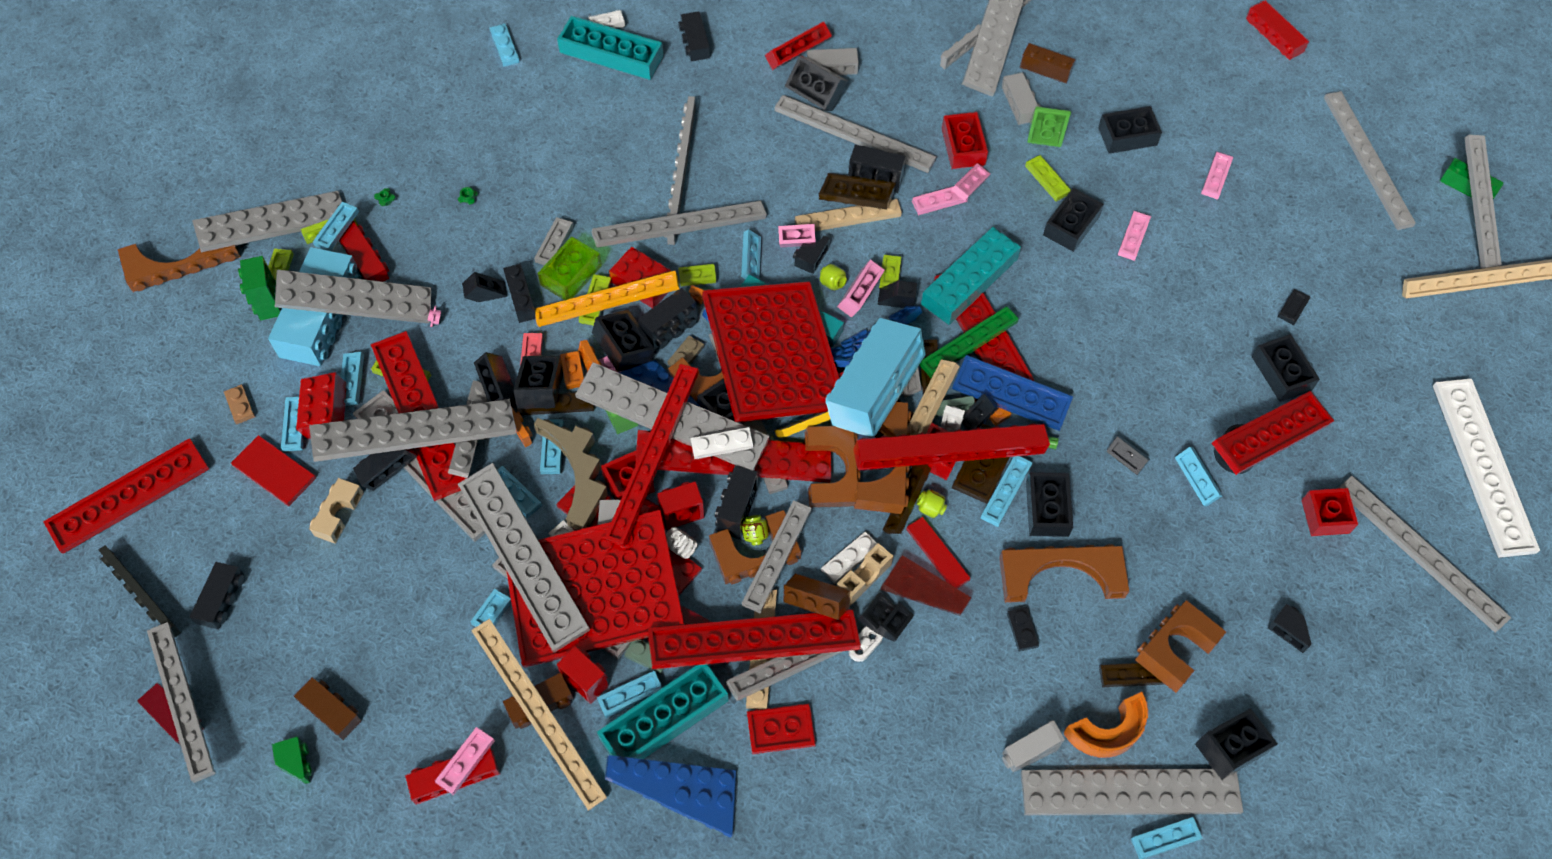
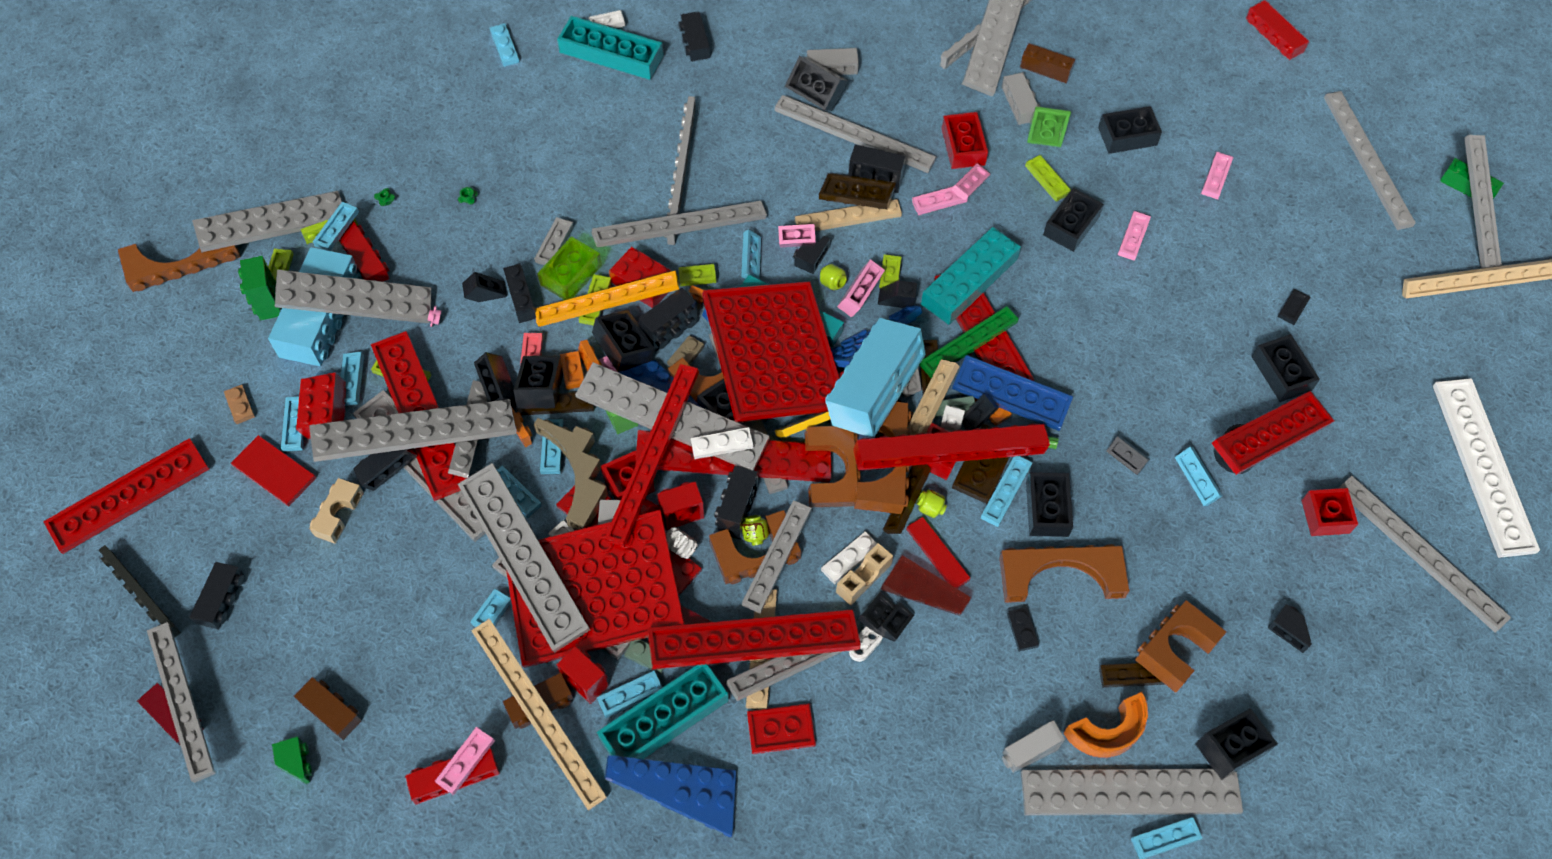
(797, 45): red brick -> none
(816, 596): reddish brown brick -> none

